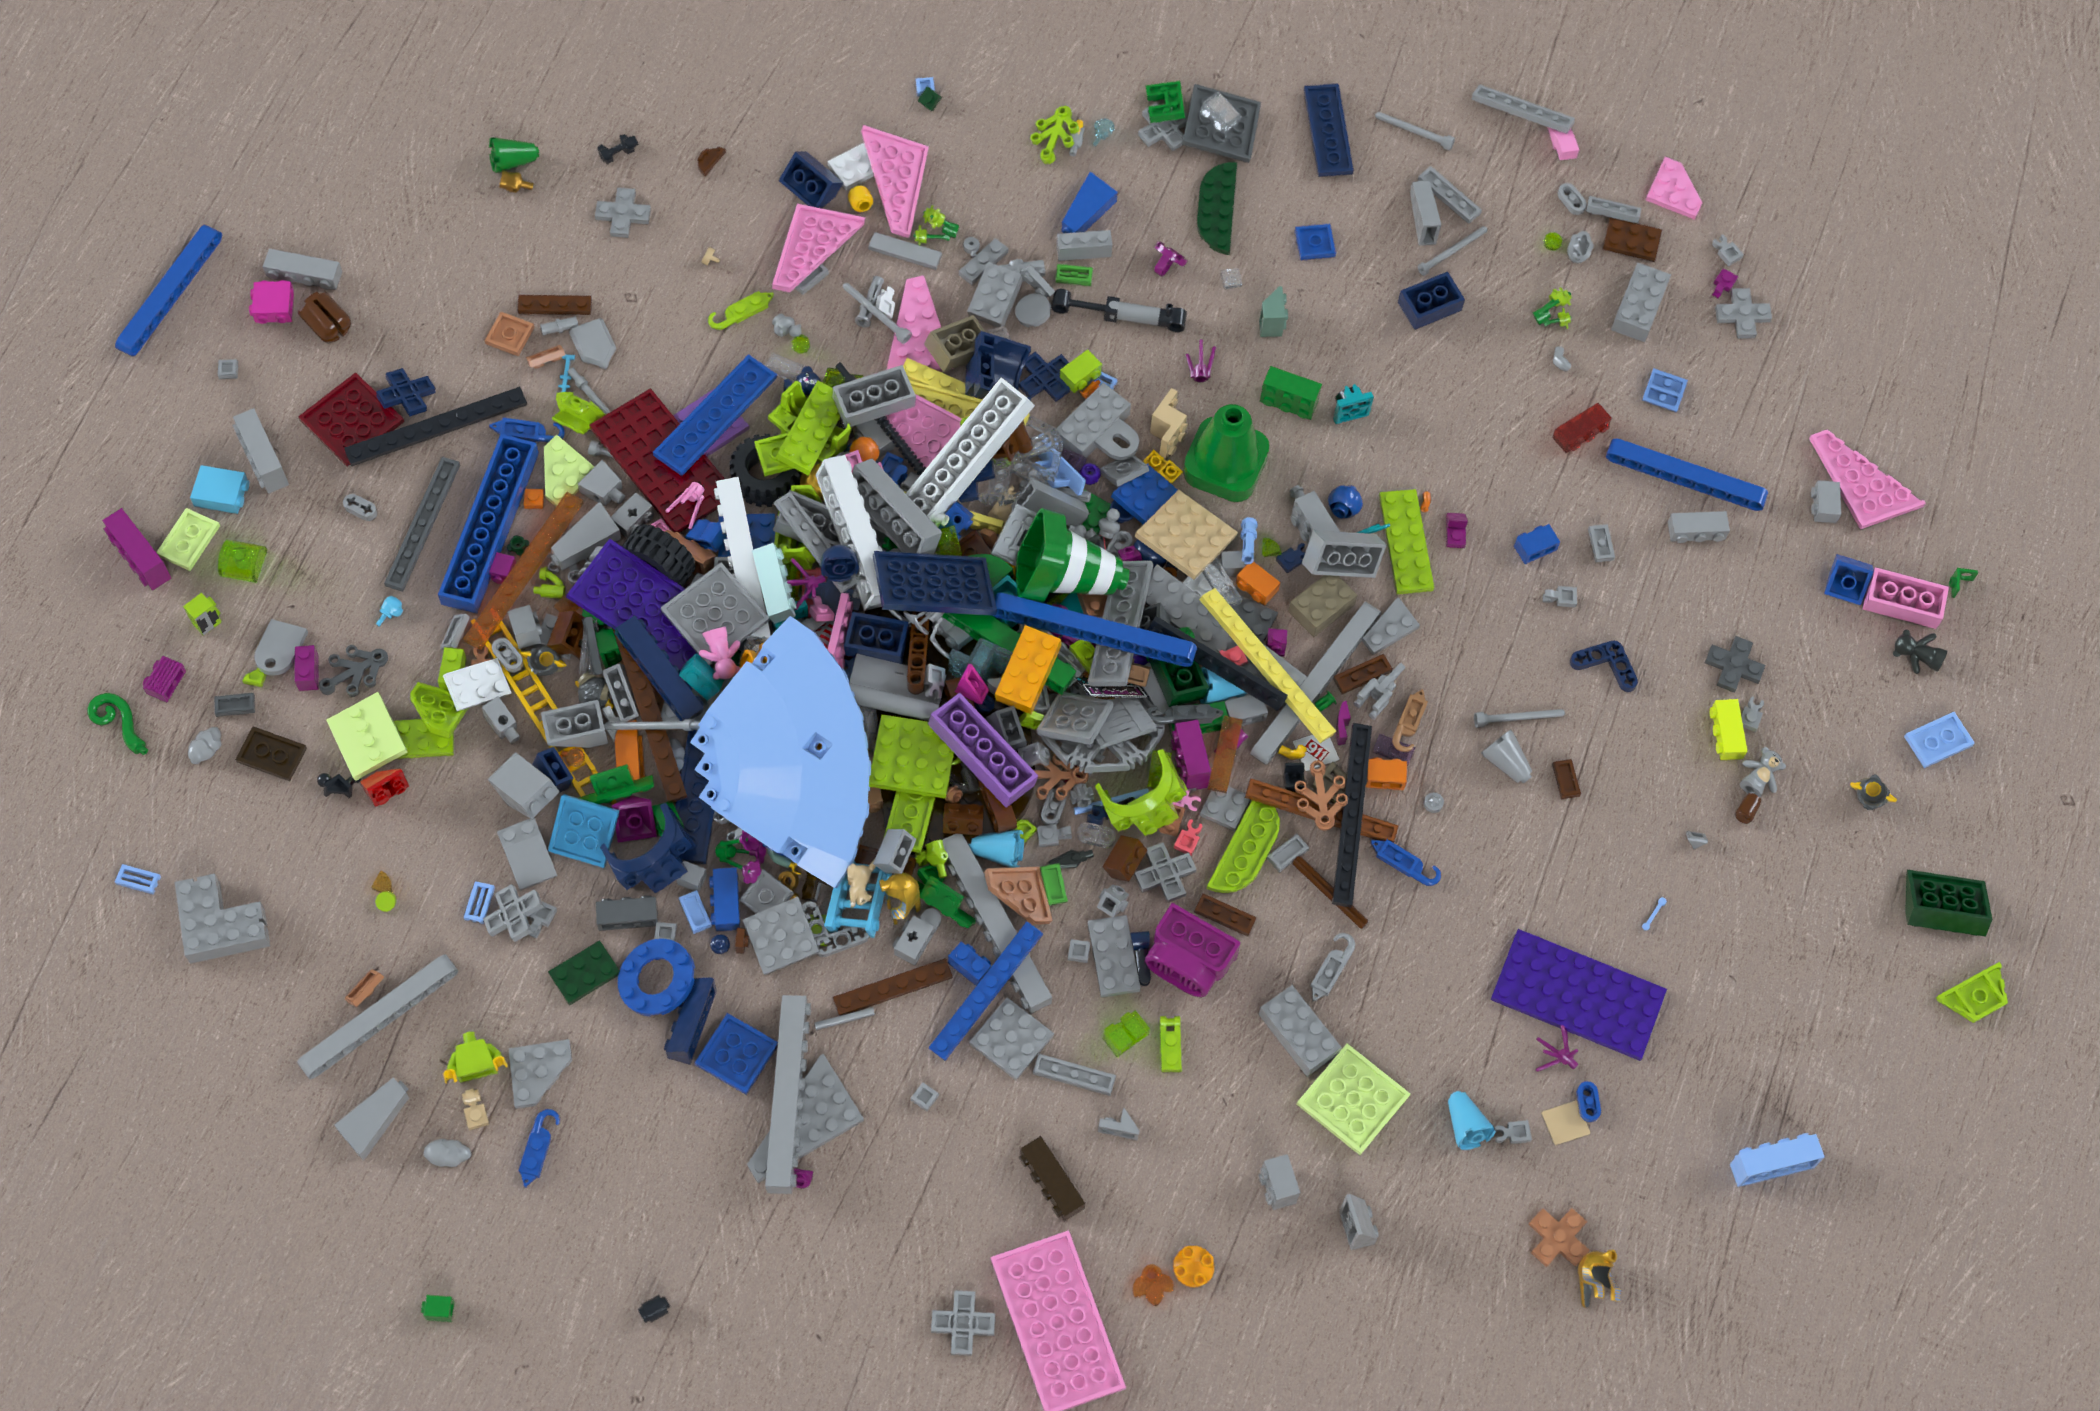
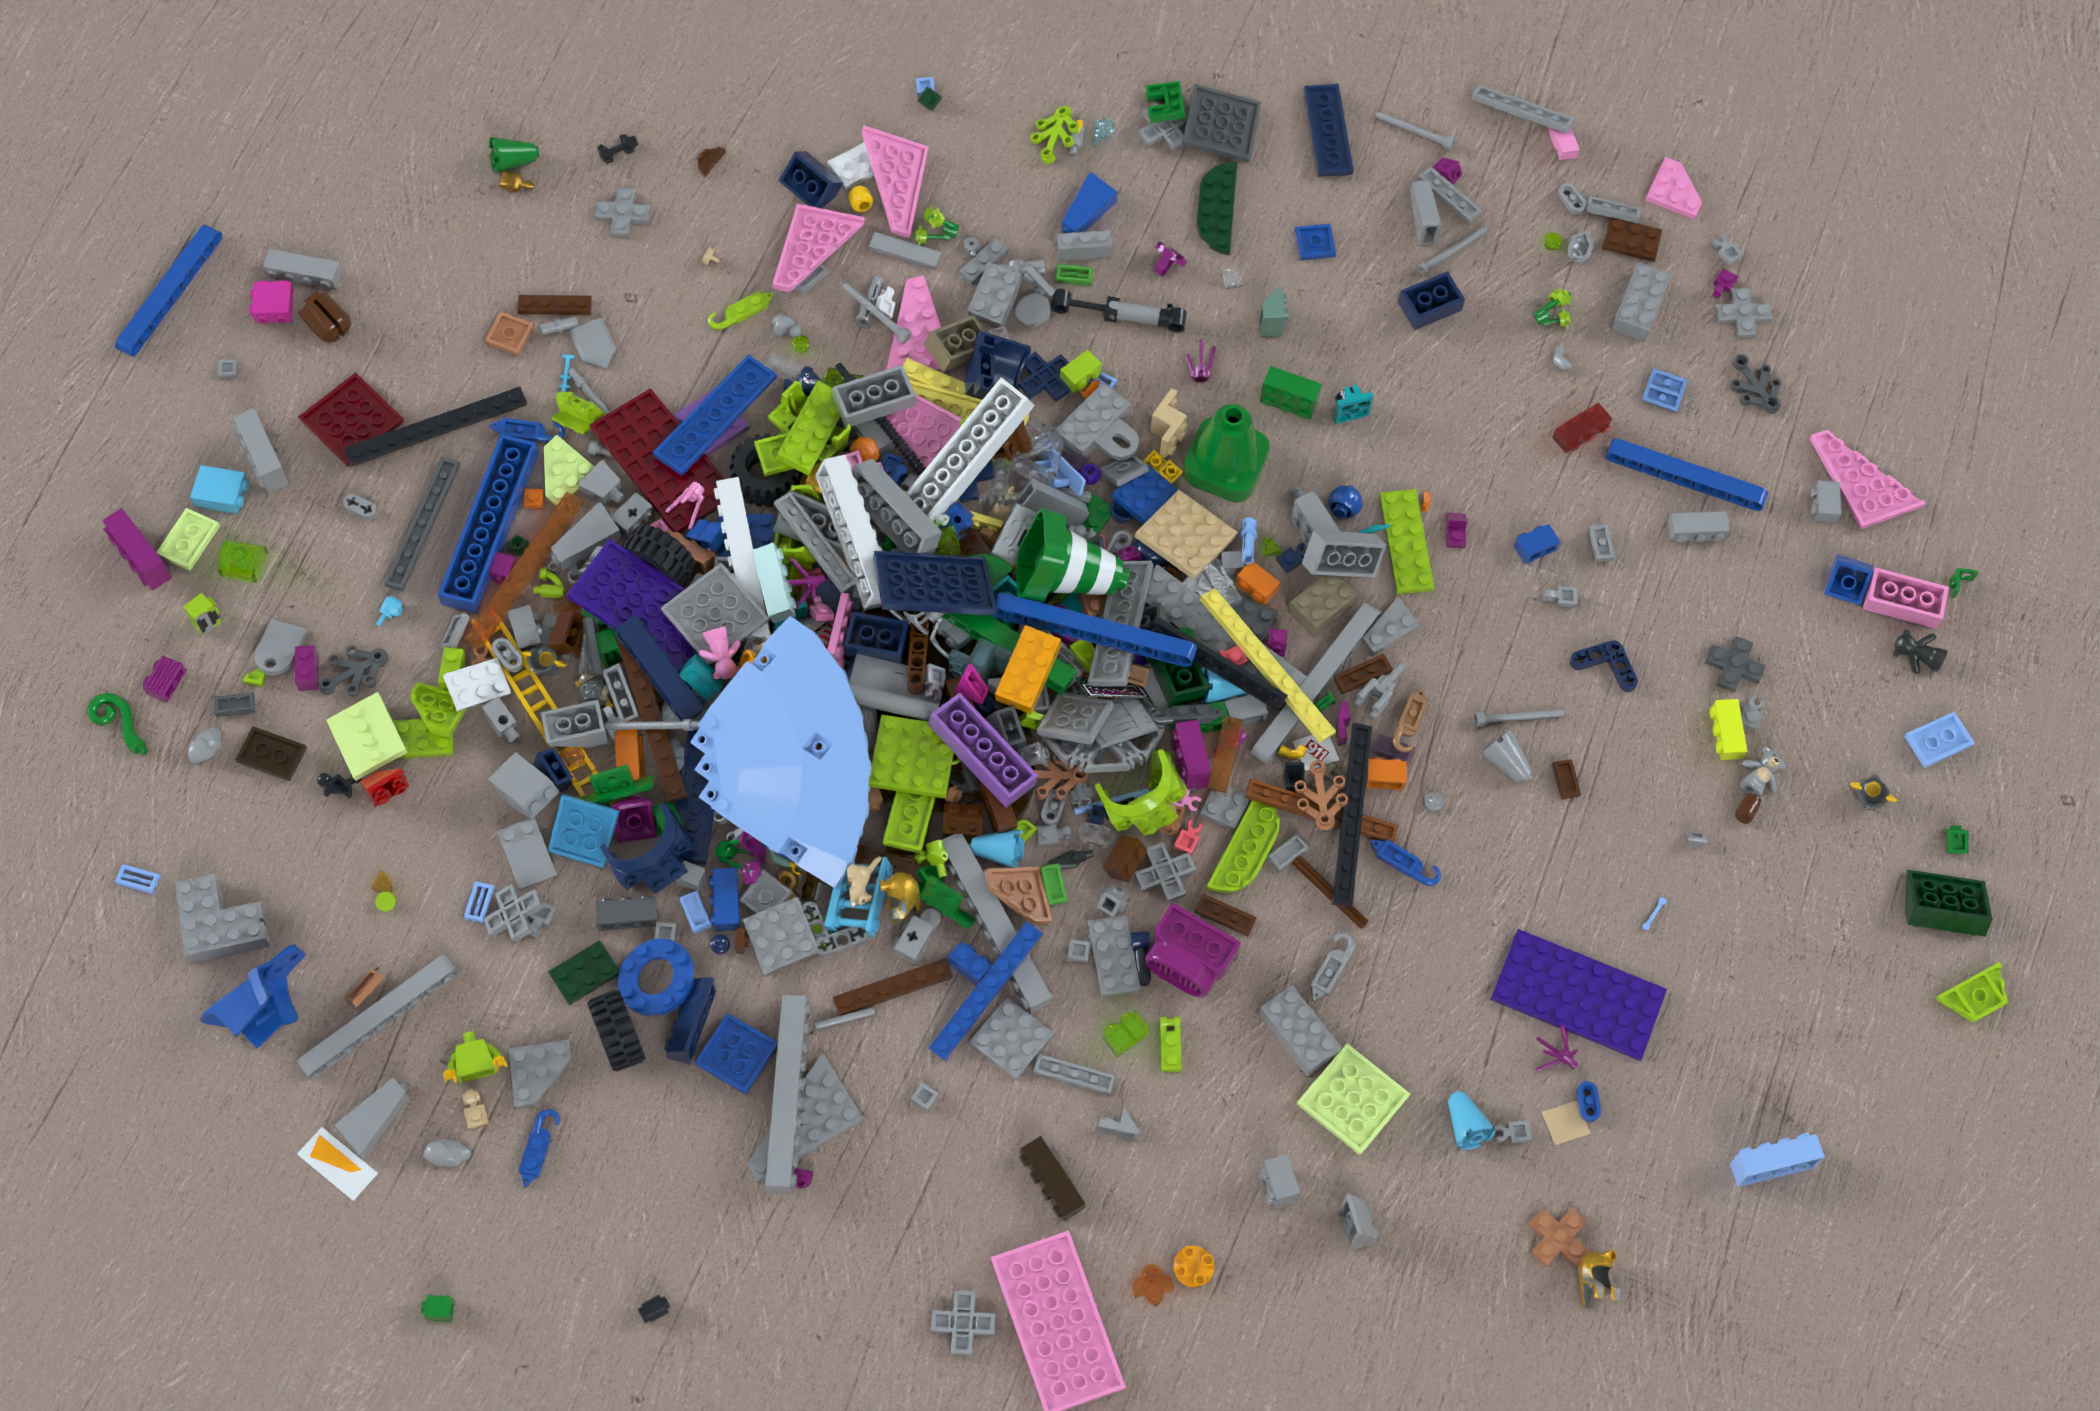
(259, 1003): none -> blue piece
(337, 1163): none -> white sticker
(406, 392): dark blue plate -> none
(553, 354): nougat plate -> none
(616, 1030): none -> black tyre
(839, 563): dark blue cylinder -> none
(894, 851): light grey brick -> none
(1108, 525): light grey animal -> none
(1220, 113): clear brick -> none
(1449, 169): none -> magenta bracket
(1756, 386): none -> dark grey plant
(1957, 839): none -> green bracket

